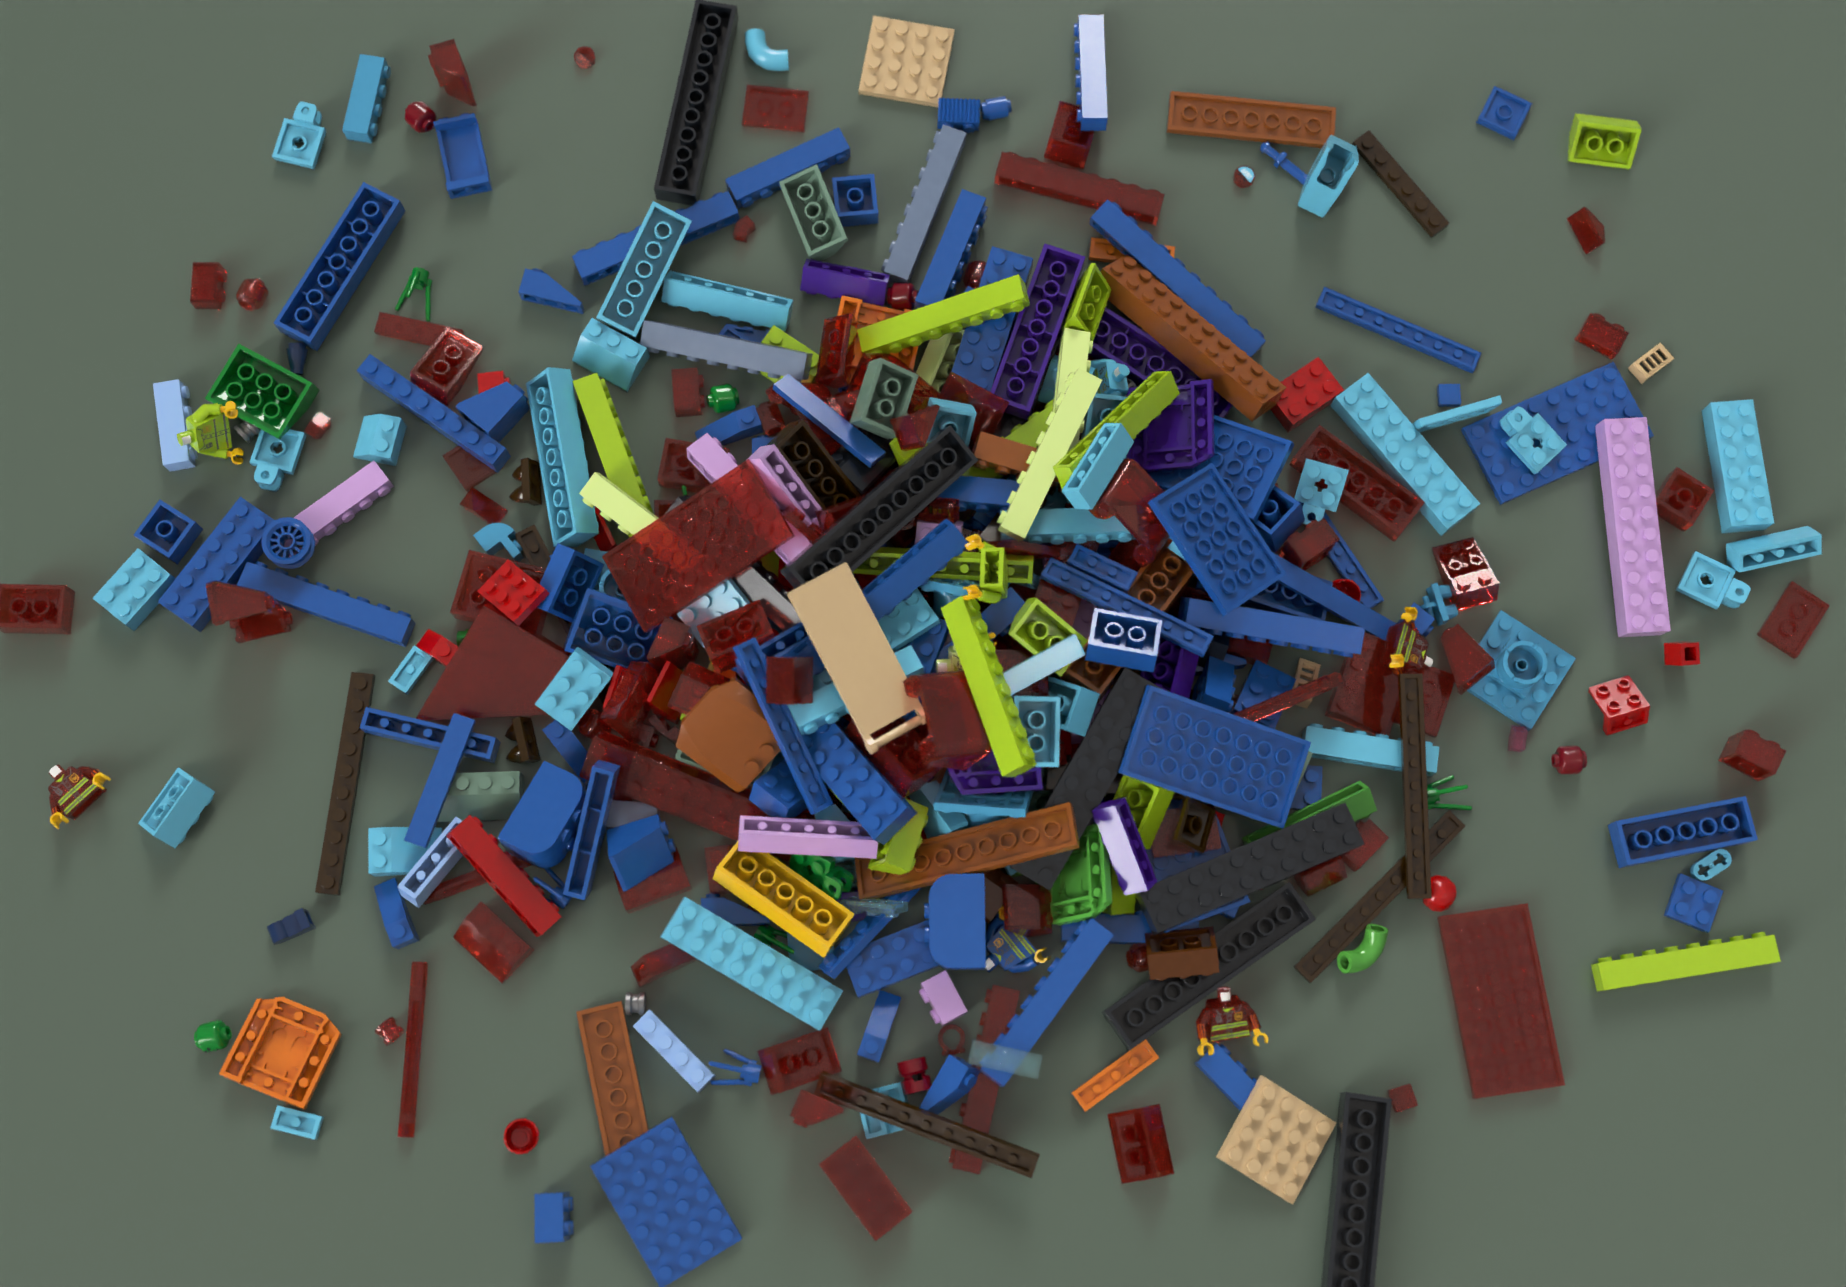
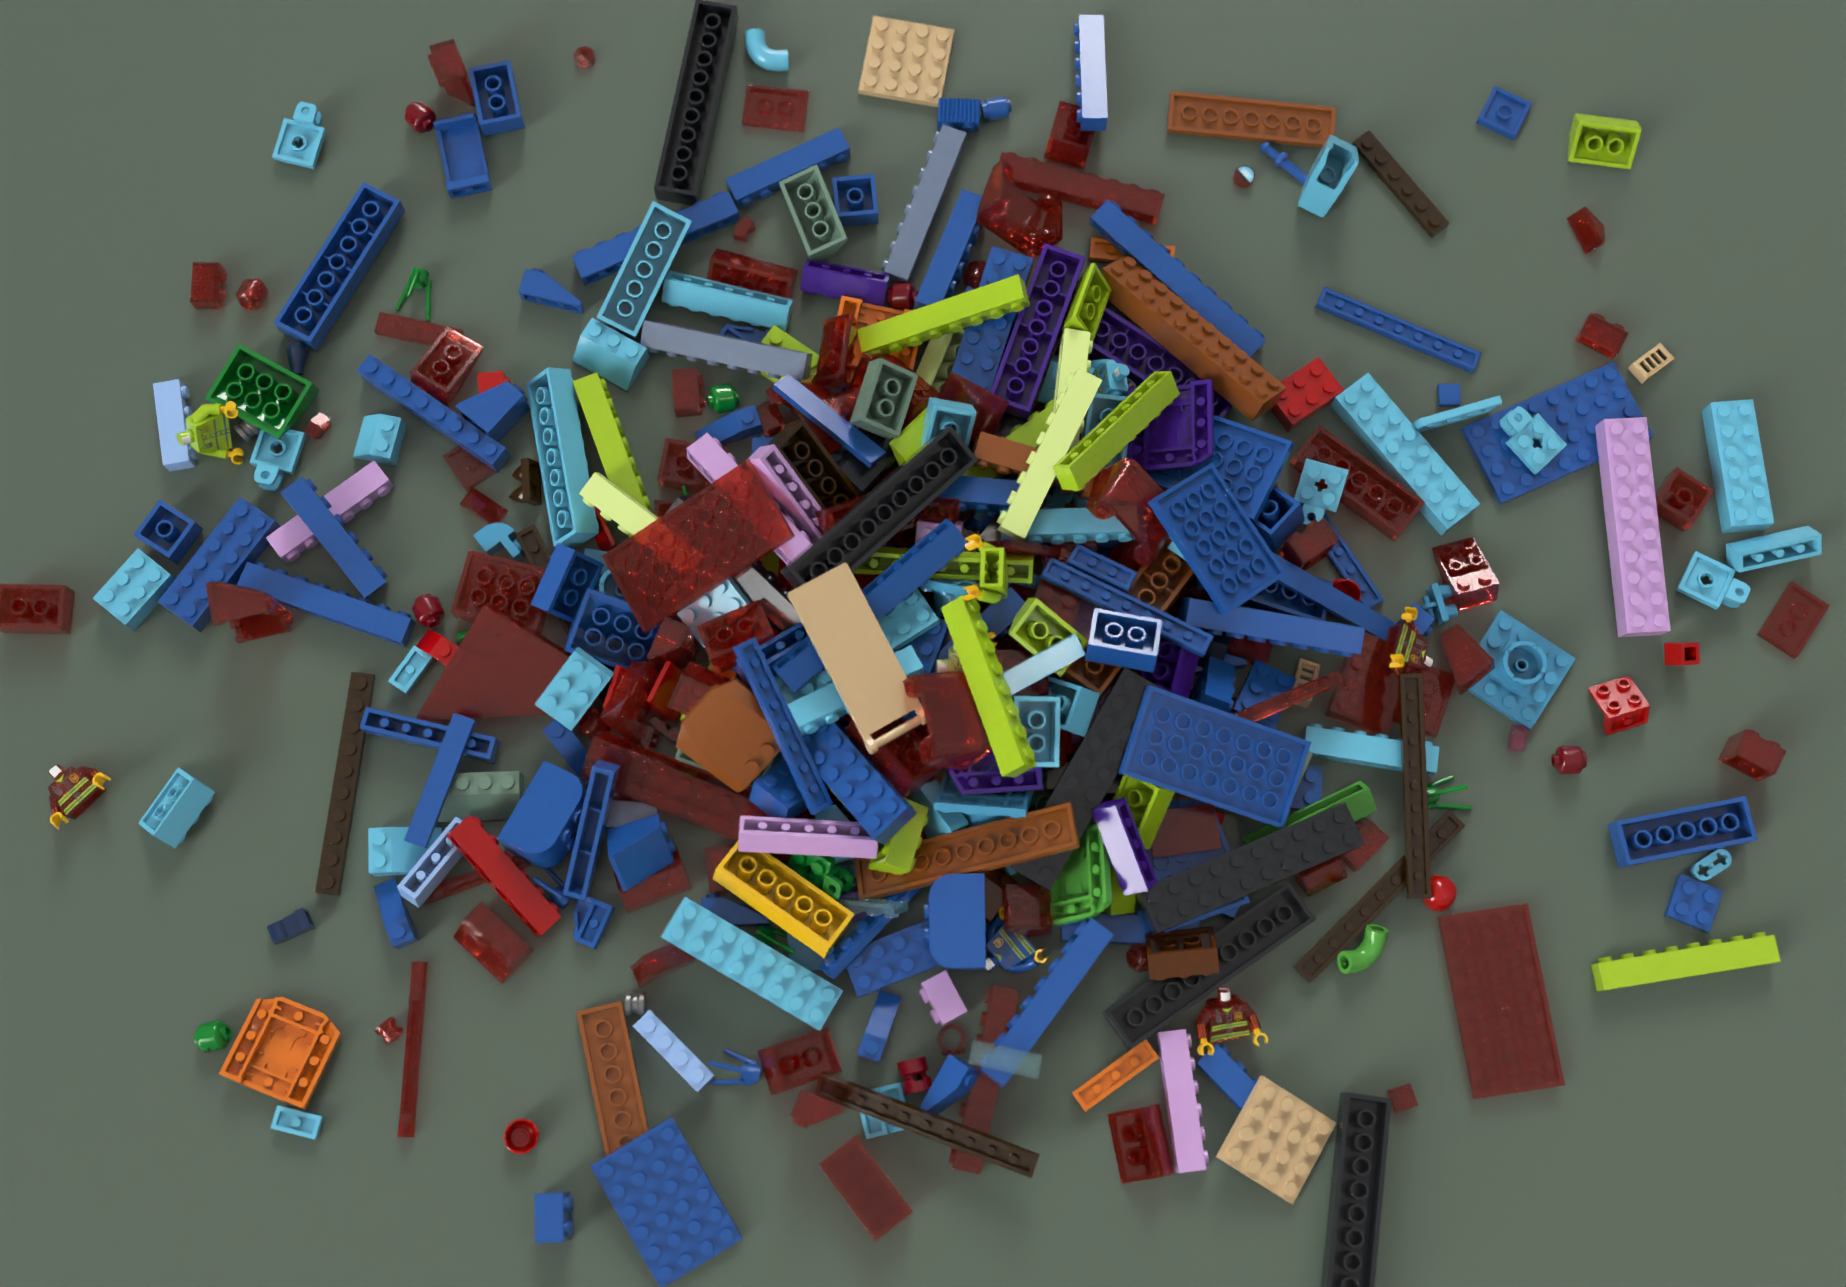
(294, 561): blue wheel -> none
(333, 536): none -> blue brick
(366, 98): dark azure brick -> none
(428, 610): none -> dark red head
(496, 98): none -> blue brick
(513, 592): red plate -> none
(523, 733): dark brown tile -> none
(591, 921): none -> blue wing
(752, 273): none -> clear red slope
(789, 680): clear red slope -> none
(796, 518): clear red plate -> none
(914, 427): clear red slope -> none
(1017, 216): none -> clear red windscreen
(1098, 466): medium azure brick -> none
(1181, 1101): none -> lavender brick
(1192, 825): dark brown slope -> none

